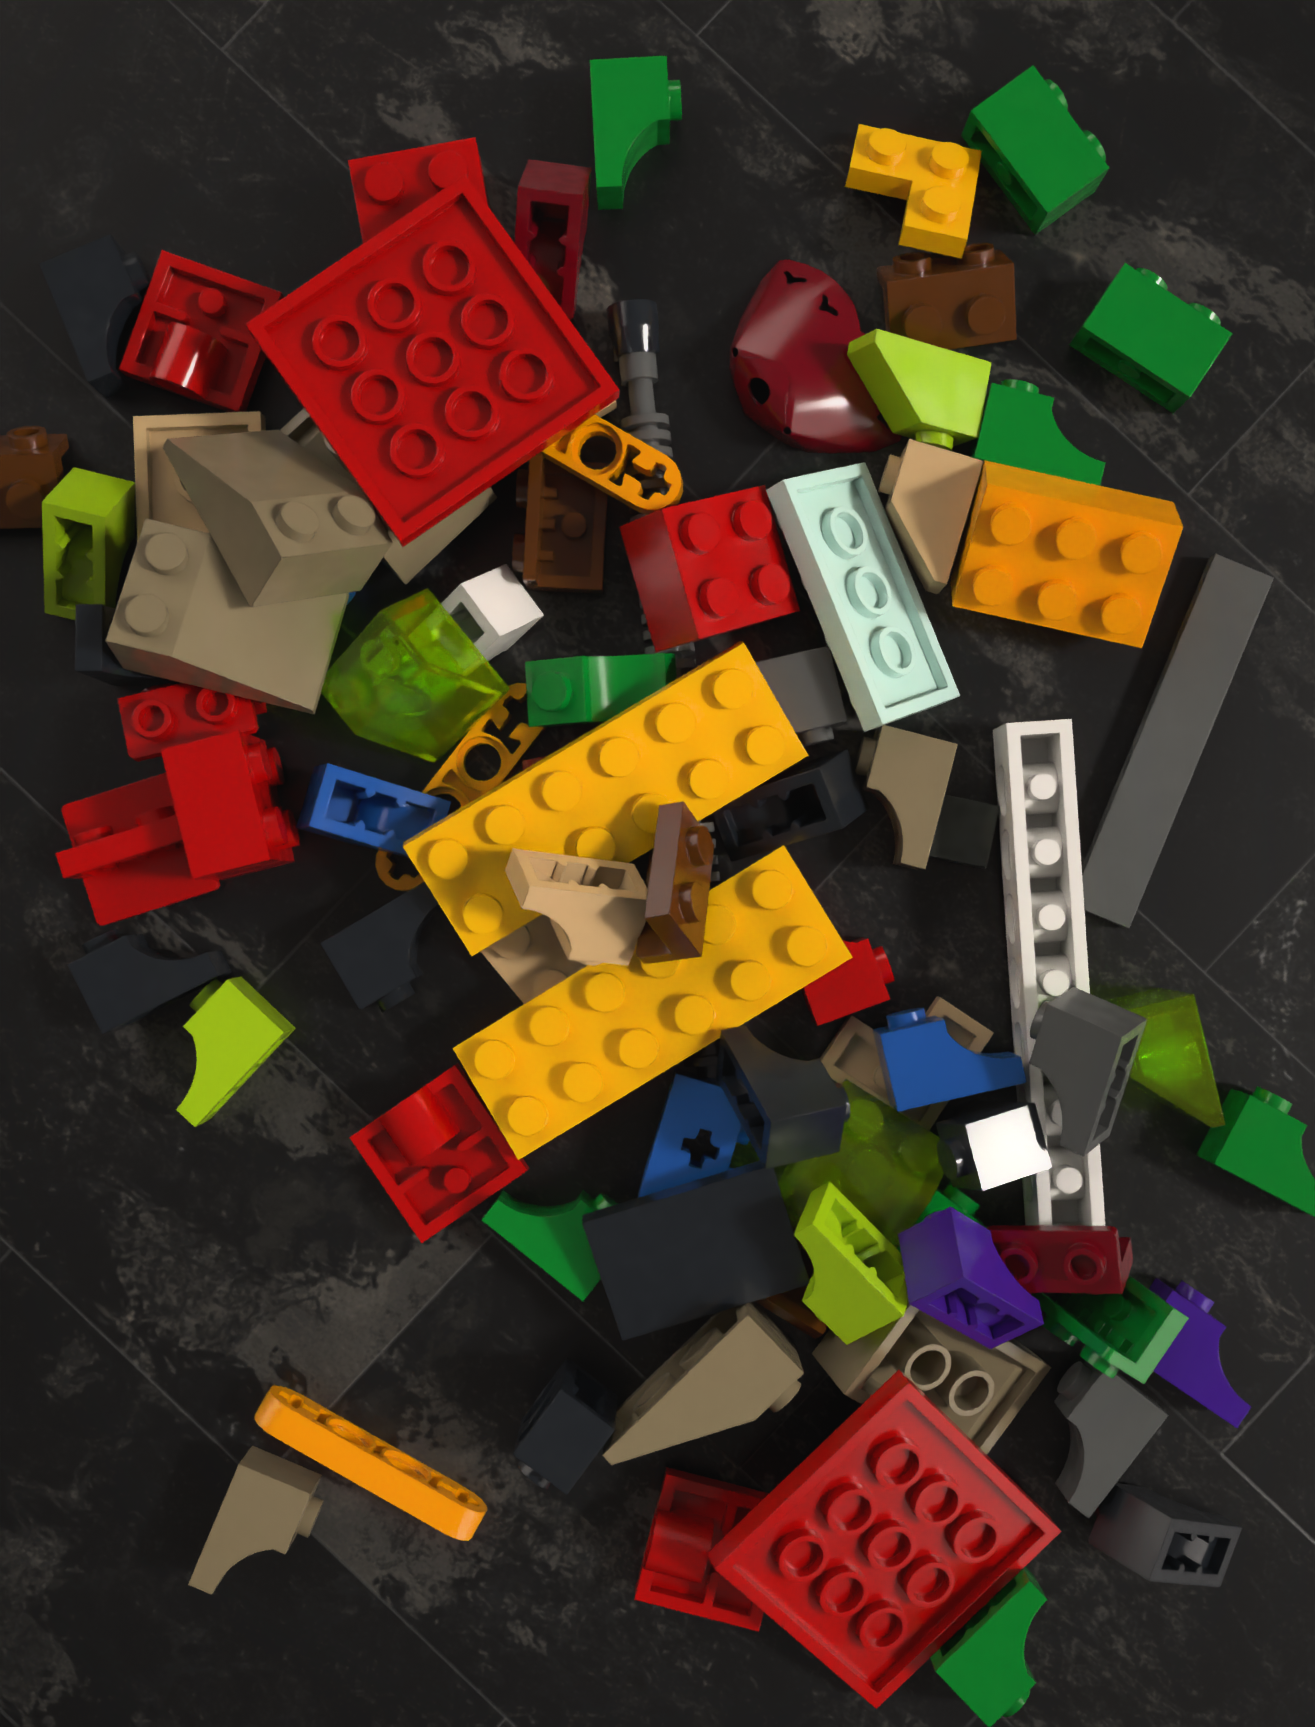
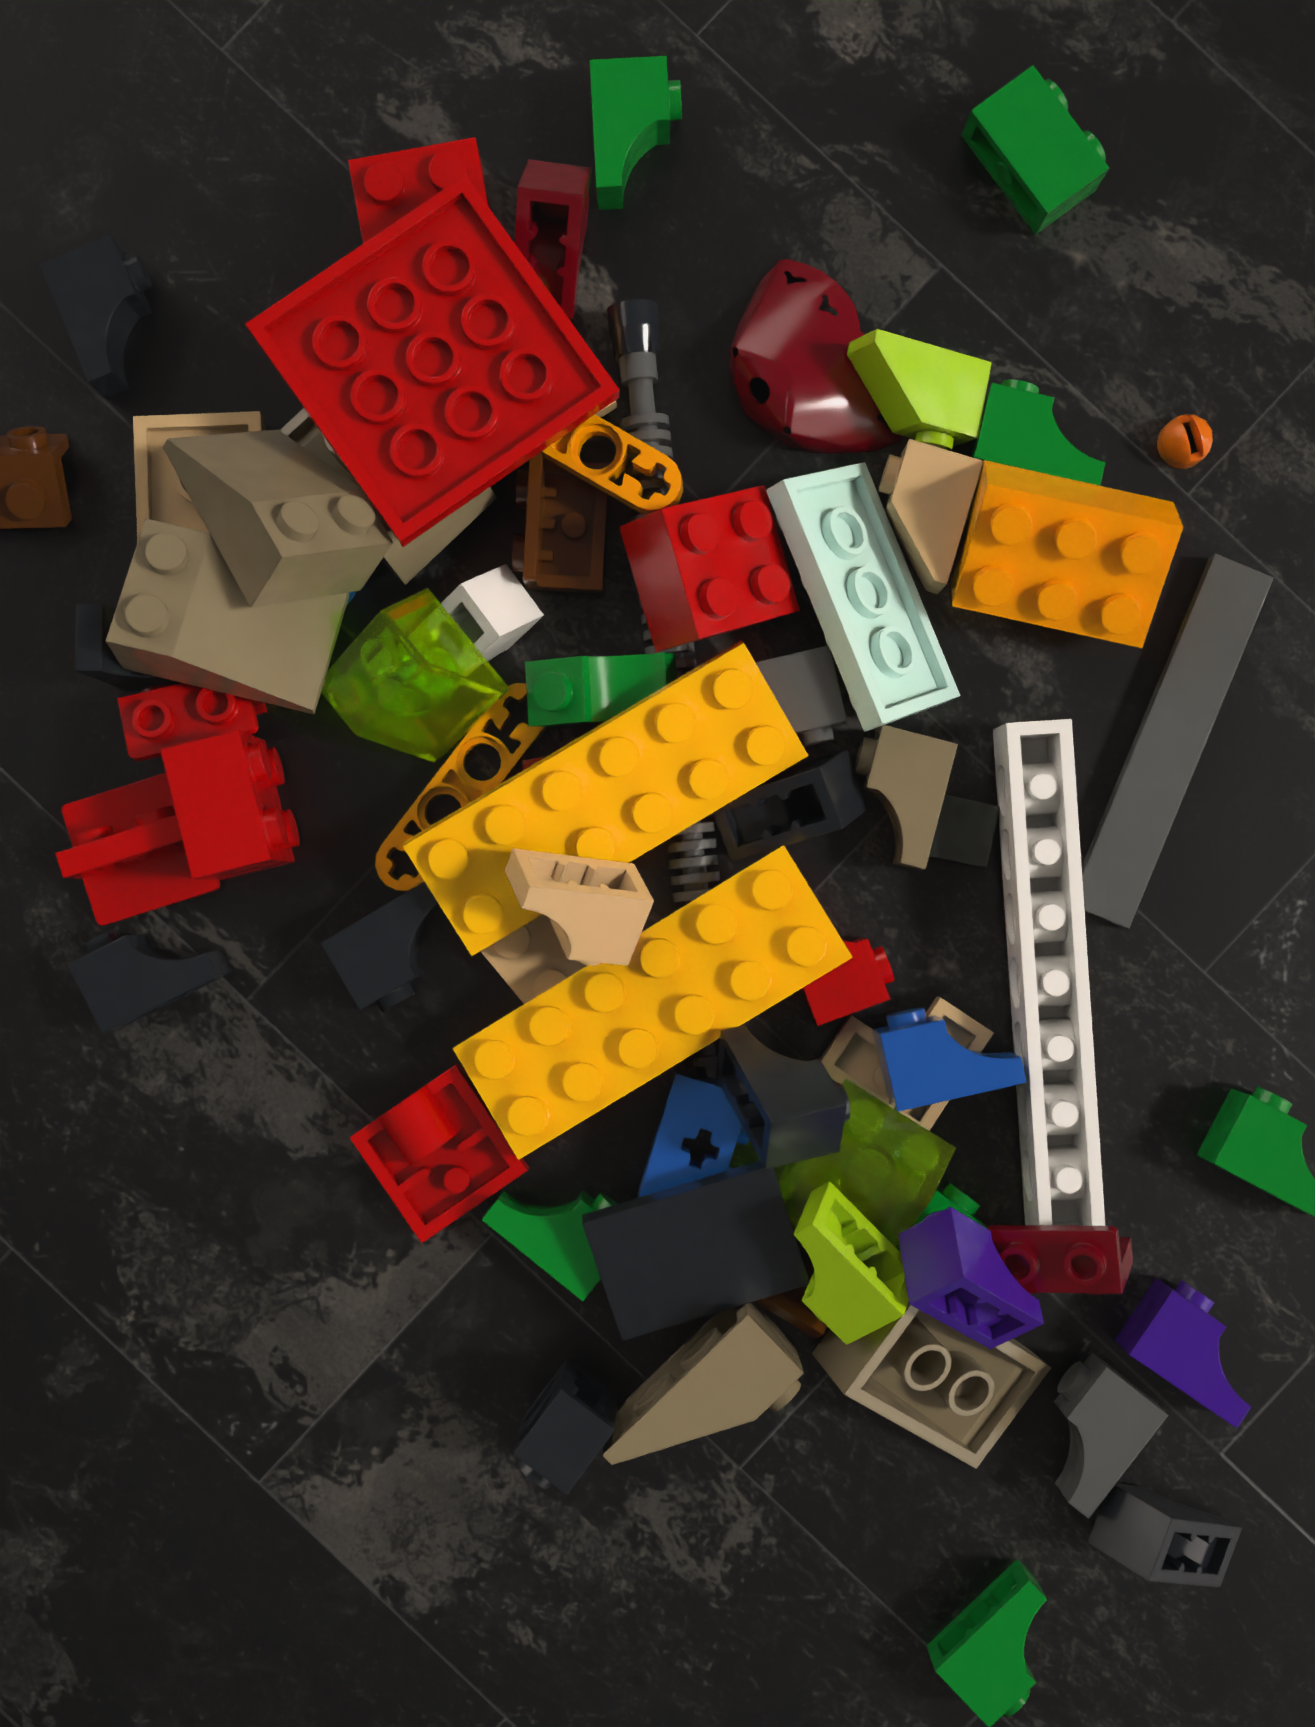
(85, 540): lime arch -> none
(196, 335): red plate -> none
(232, 1039): lime arch -> none
(261, 1511): dark tan arch -> none
(366, 809): blue arch -> none
(370, 1462): light orange beam -> none
(676, 887): reddish brown bracket -> none
(686, 1525): red plate -> none
(884, 1540): red plate -> none
(929, 174): yellow plate -> none
(951, 298): reddish brown bracket -> none
(991, 1144): arch -> none
(1087, 1056): dark grey arch -> none
(1117, 1329): green bracket -> none
(1151, 337): green brick -> none
(1173, 1055): clear neon green slope -> none
(1174, 442): none -> orange hinge

